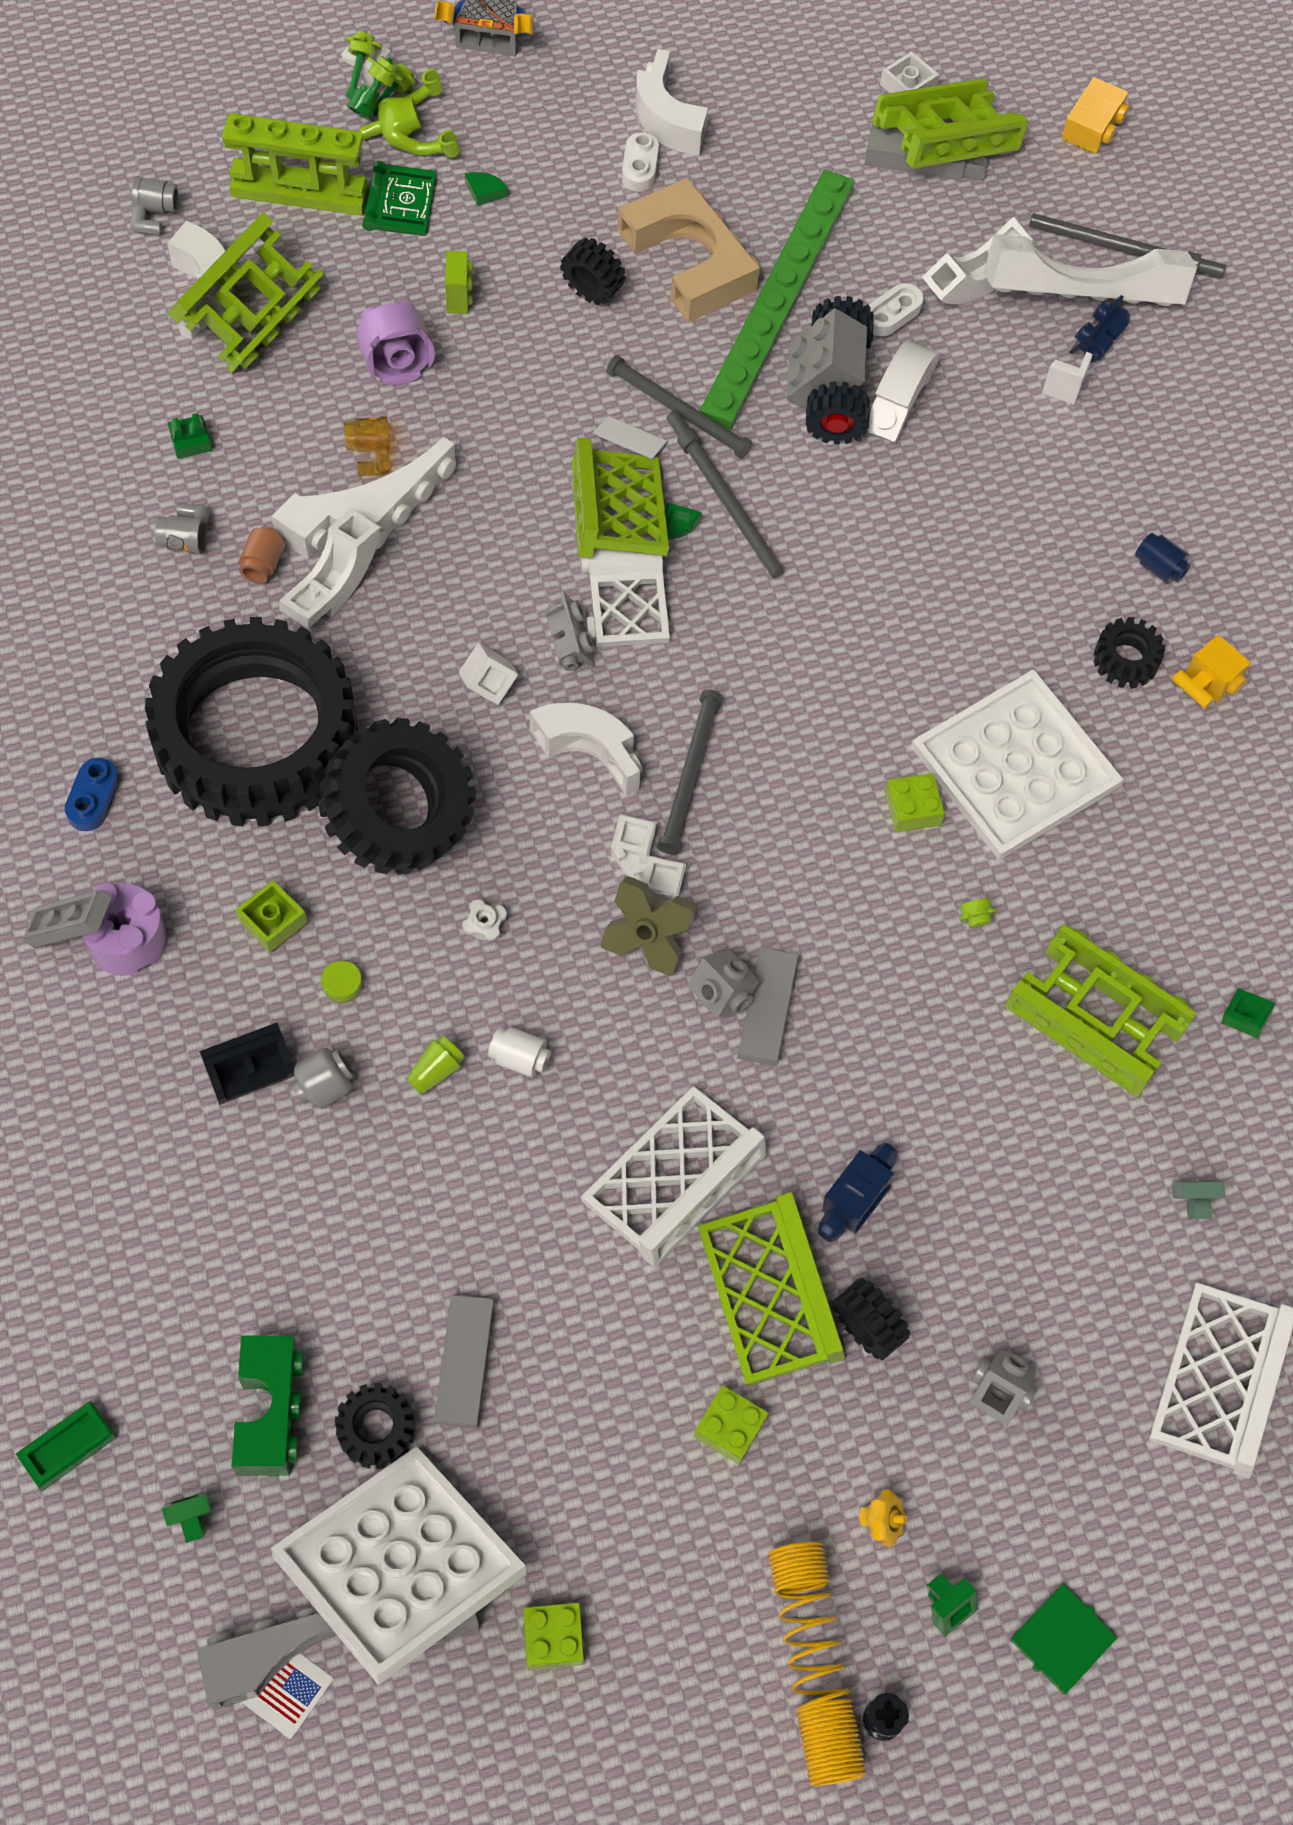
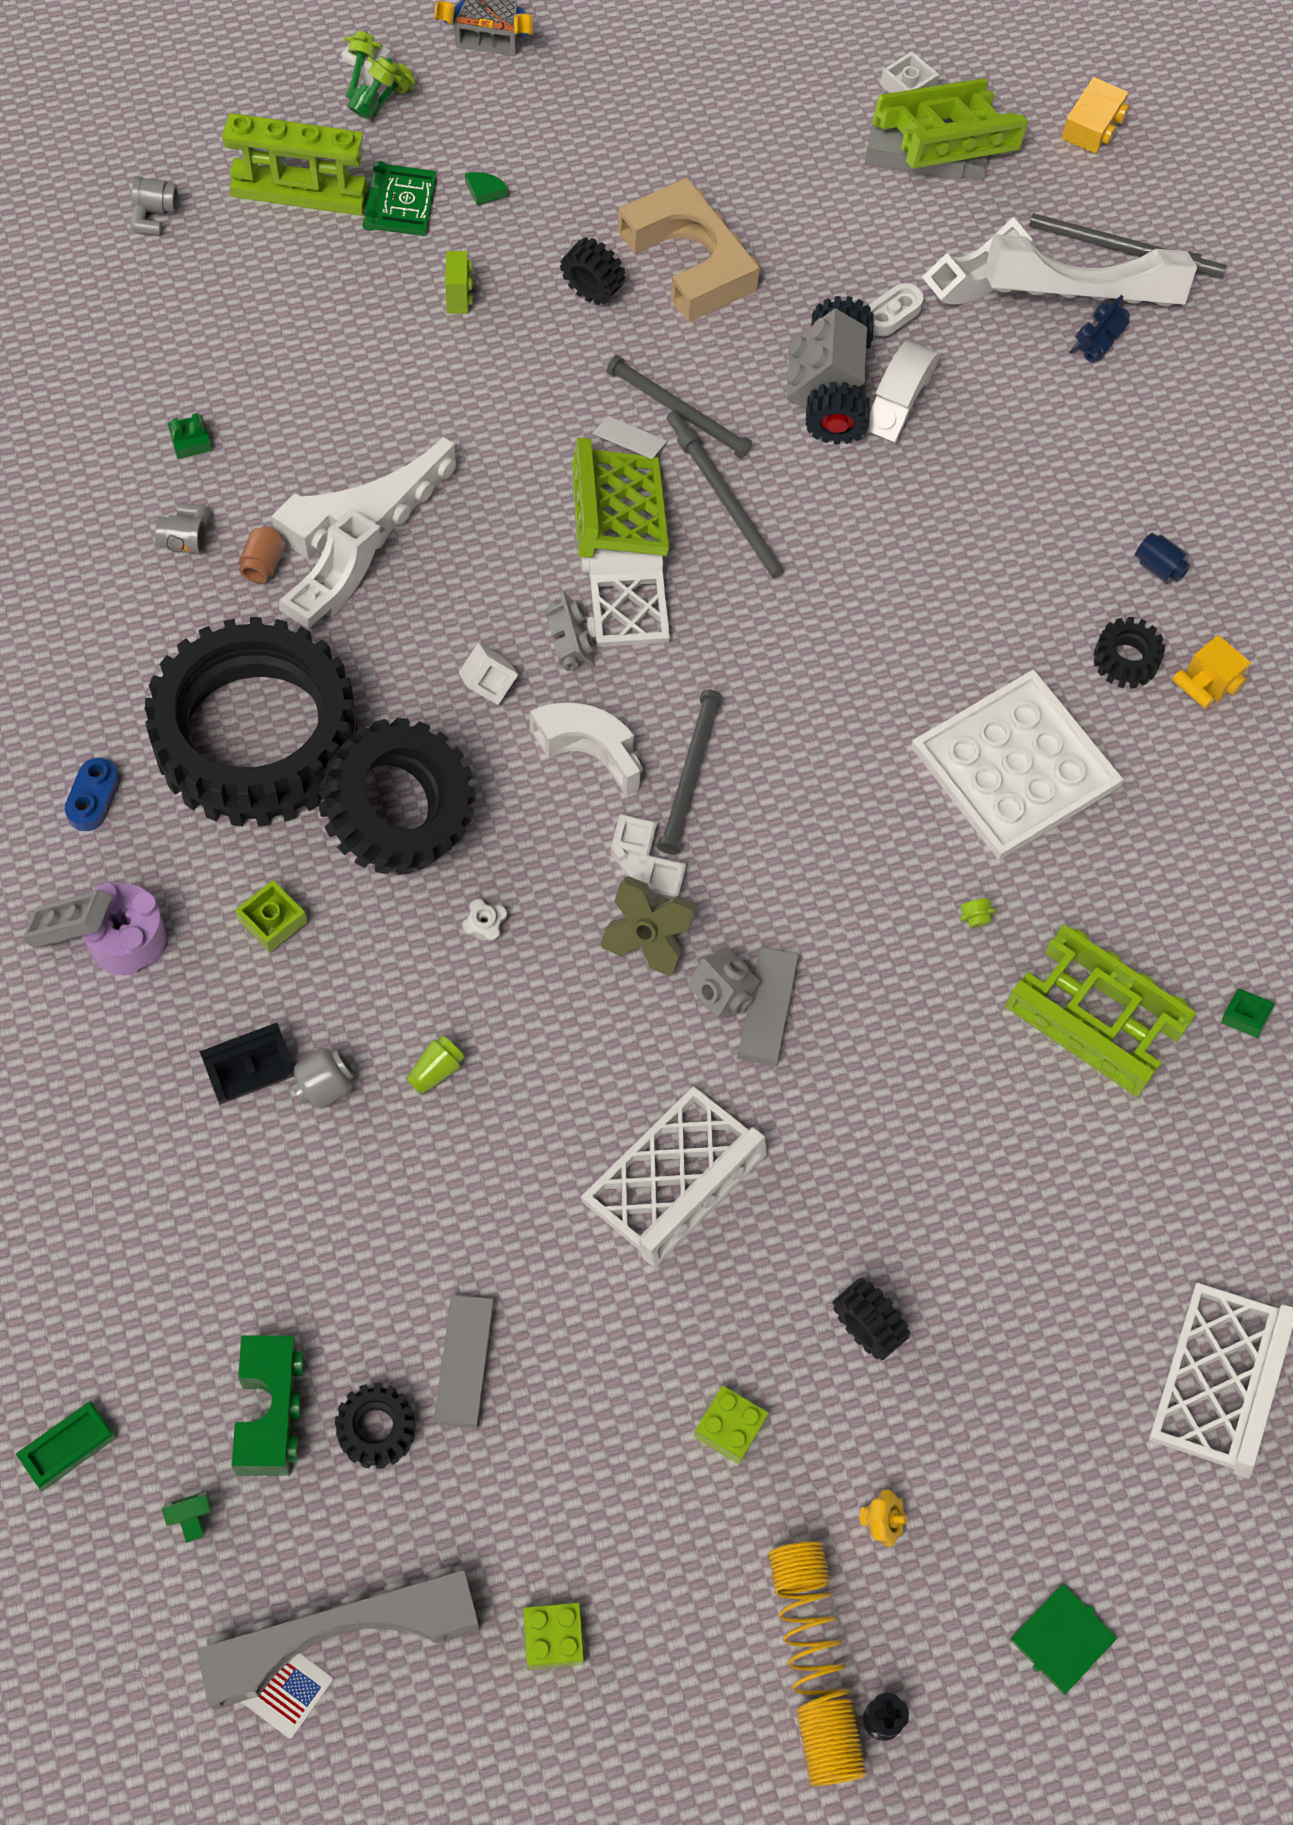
(193, 252): white arch -> none
(228, 274): lime fence -> none
(341, 981): lime tile -> none
(369, 435): clear yellow piece -> none
(395, 342): lavender brick -> none
(398, 1564): white plate -> none
(400, 117): lime piece -> none
(519, 1051): white brick -> none
(640, 162): white plate -> none
(667, 119): white arch -> none
(680, 520): green tile -> none
(777, 299): bright green plate -> none
(806, 1279): lime fence -> none
(857, 1192): dark blue piece -> none
(914, 802): lime piece -> none
(951, 1603): green tile -> none
(1003, 1386): light grey brick -> none
(1066, 380): white panel -> none
(1198, 1196): sand green tile -> none

